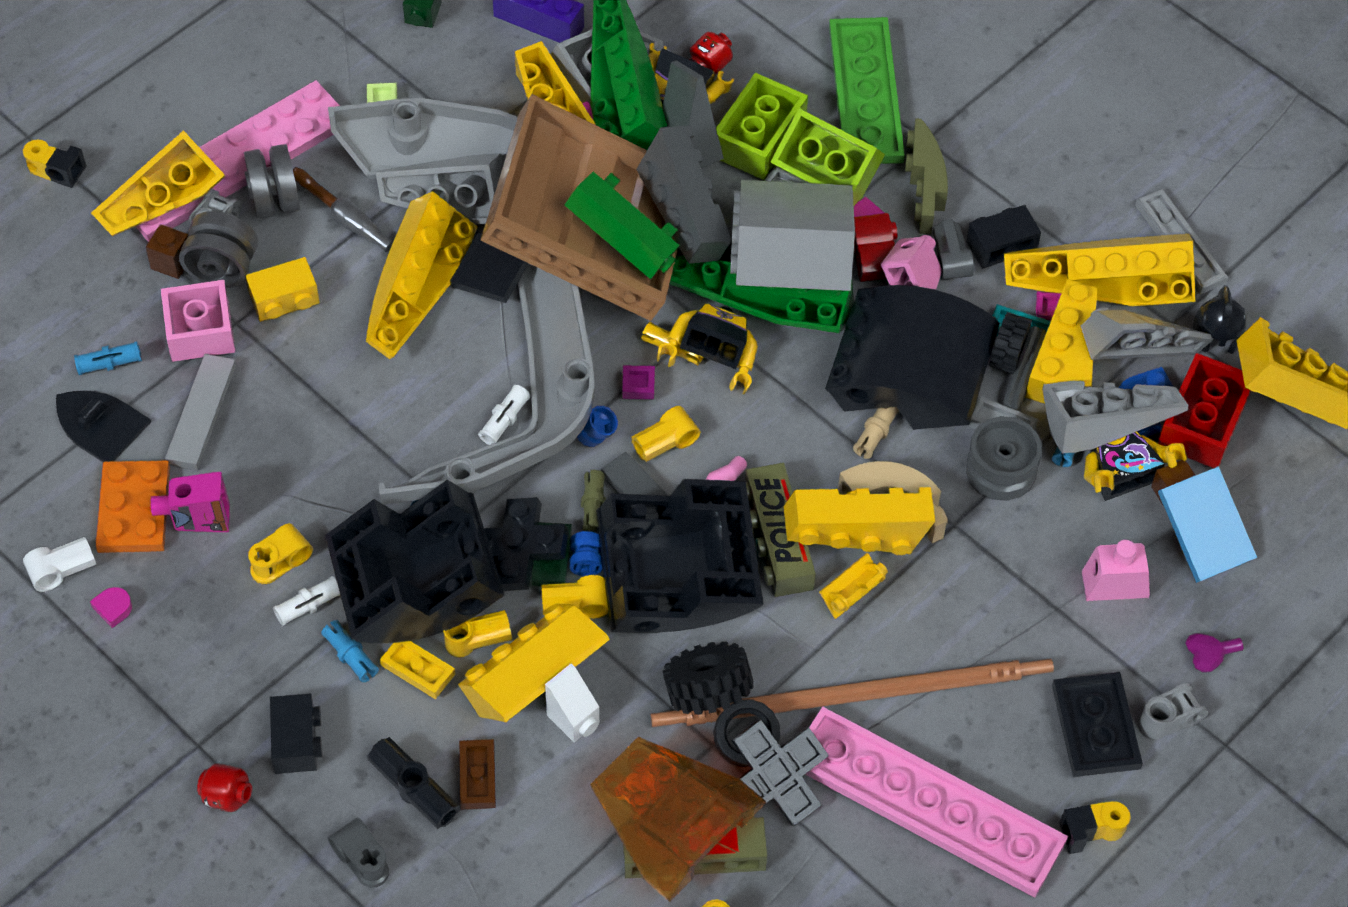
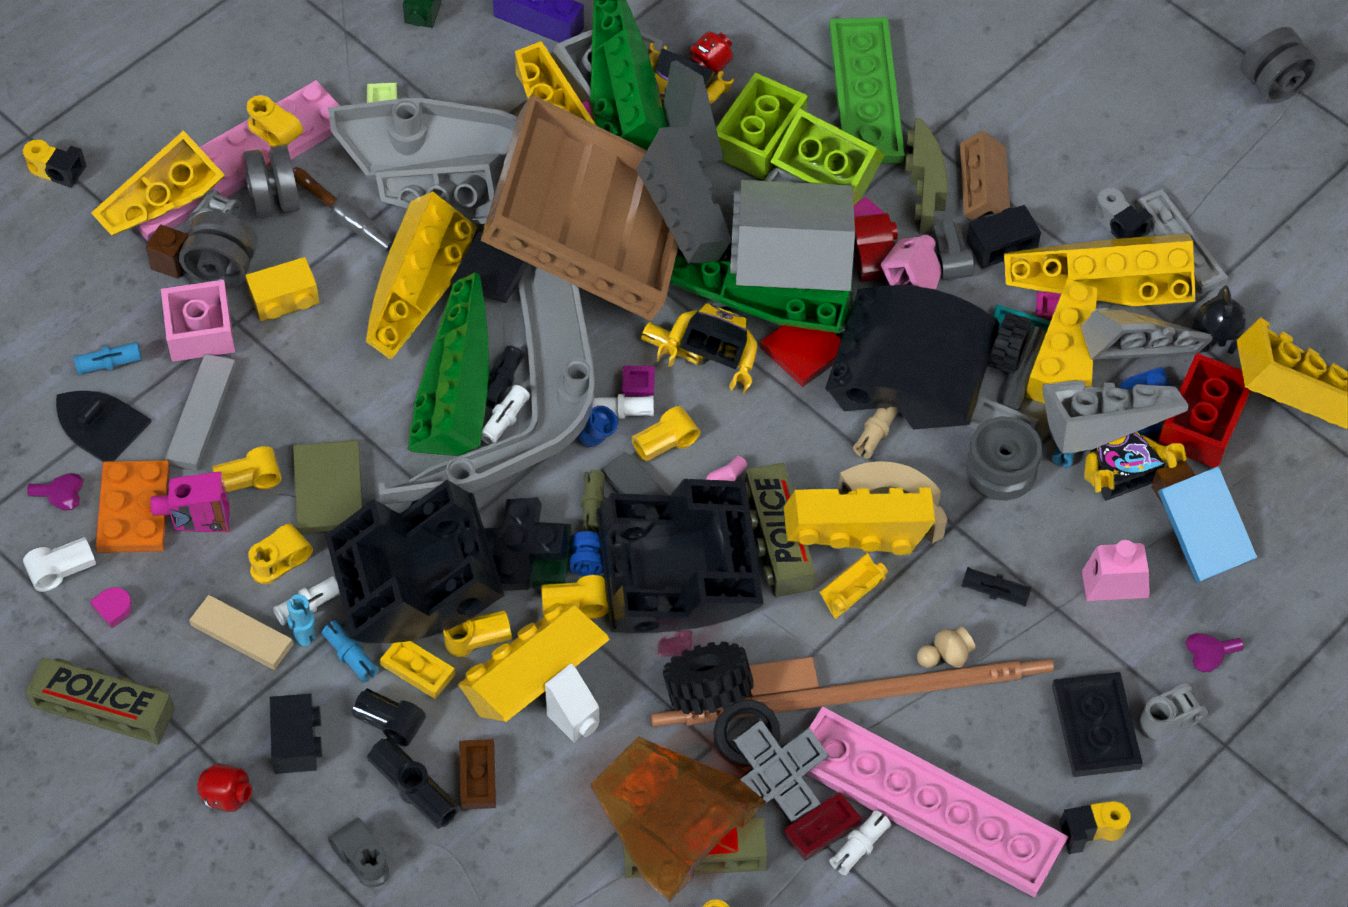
(60, 492): none -> magenta rock
(100, 700): none -> olive brick
(241, 632): none -> tan tile
(256, 470): none -> yellow piece
(272, 122): none -> yellow piece
(301, 620): none -> medium azure pin
(326, 484): none -> olive tile
(396, 720): none -> black piece
(455, 379): none -> green wedge
(503, 375): none -> black pin
(623, 224): green brick -> none
(627, 406): none -> white pin
(675, 645): none -> clear pink tile
(783, 677): none -> nougat tile
(801, 351): none -> red tile
(822, 826): none -> dark red plate
(860, 842): none -> white pin
(948, 644): none -> tan animal
(973, 580): none -> black pin
(984, 175): none -> medium nougat panel
(1120, 216): none -> leg
(1279, 65): none -> flat silver wheel

